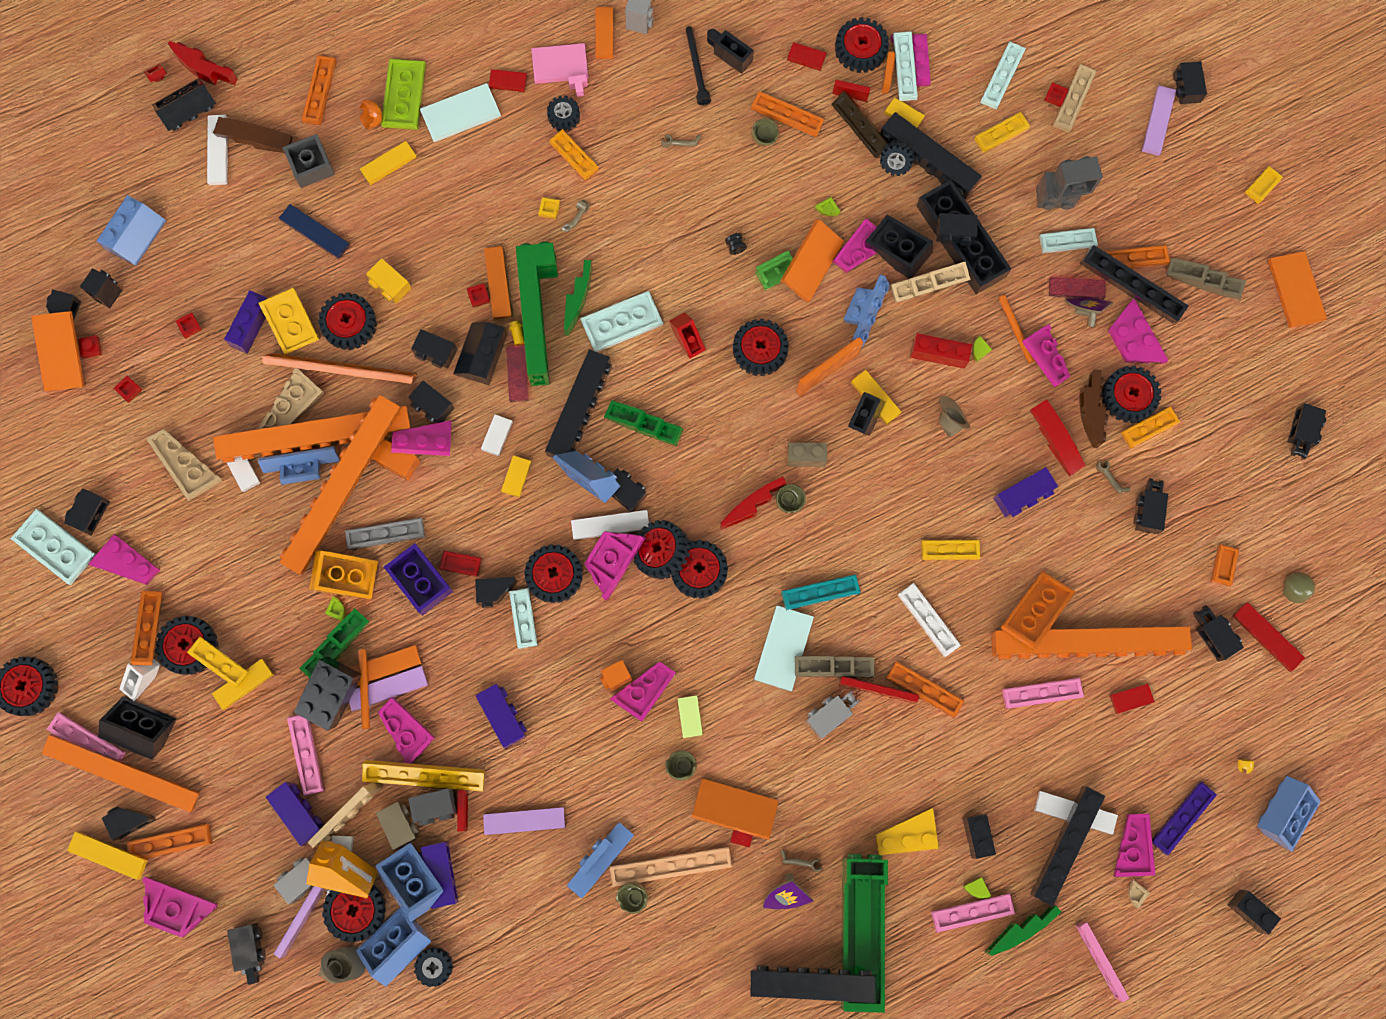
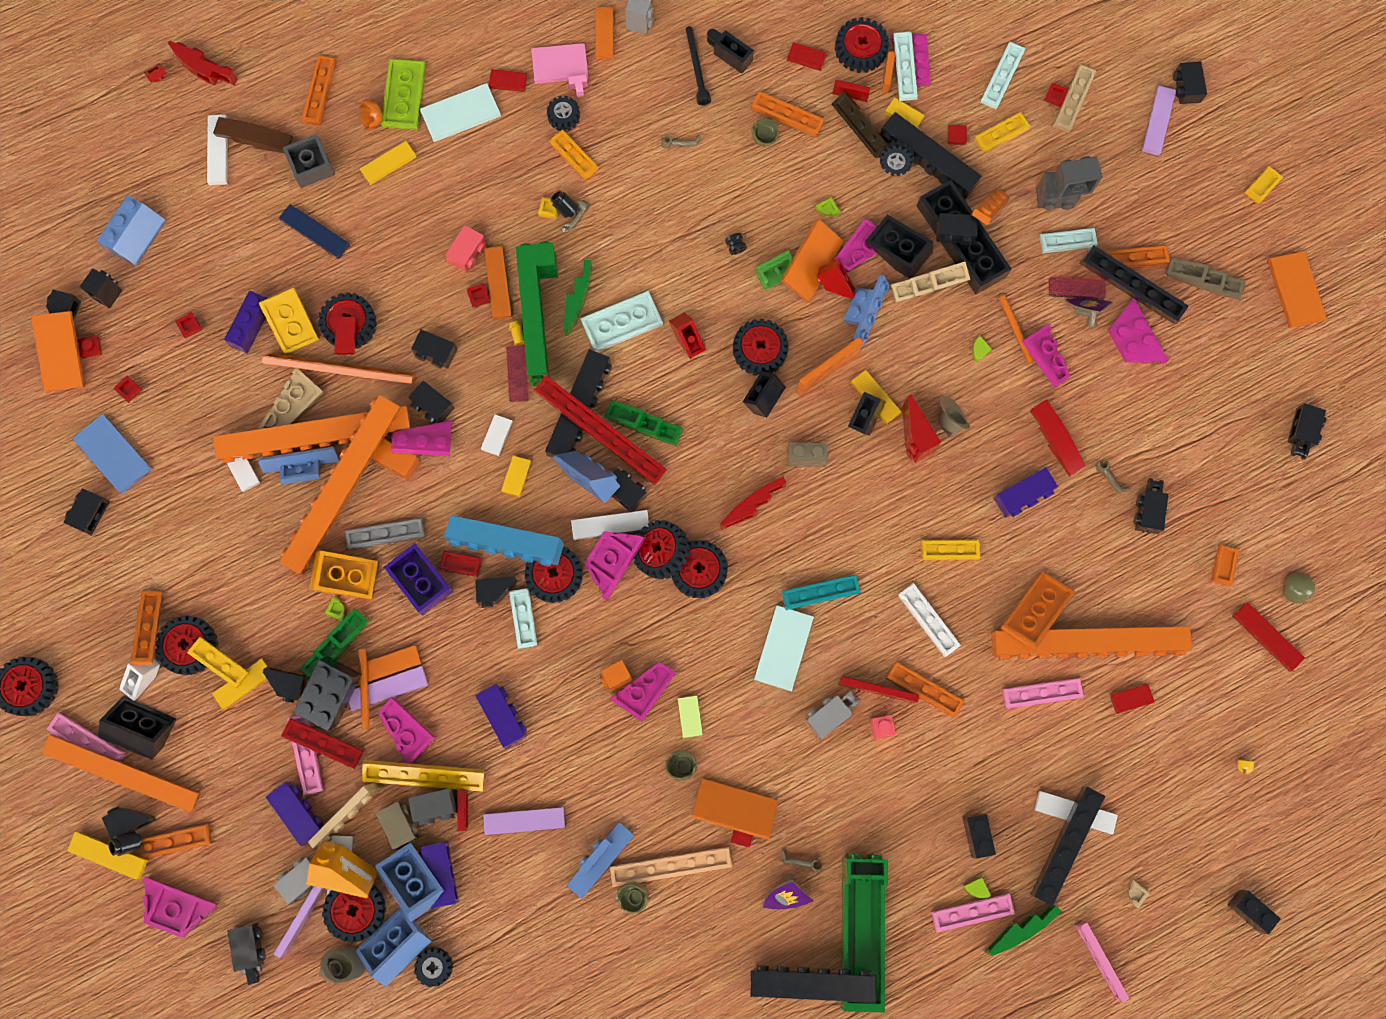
(53, 546): light aqua tile -> none
(112, 453): none -> medium blue tile
(125, 561): dark pink wing -> none
(125, 843): none -> black brick
(184, 104): black slope -> none
(186, 470): tan wing -> none
(285, 683): none -> black slope
(322, 743): none -> red tile
(345, 335): none -> red tile
(389, 281): yellow brick -> none
(466, 249): none -> coral brick
(481, 352): black slope -> none
(504, 540): none -> dark azure brick
(564, 204): none -> black brick
(600, 430): none -> red plate
(764, 394): none -> black brick
(790, 498): olive hair -> none
(834, 666): dark tan slope -> none
(835, 279): none -> red slope
(882, 727): none -> coral brick
(909, 836): yellow wing -> none
(919, 435): none -> red slope
(940, 351): red brick -> none
(957, 134): none -> red tile
(991, 206): none -> orange plate
(1092, 415): reddish brown slope -> none
(1126, 406): wheel -> none
(1136, 848): dark pink wing -> none
(1150, 427): light orange tile -> none
(1183, 818): dark purple tile -> none
(1217, 634): black brick -> none
(1289, 813): medium blue slope -> none

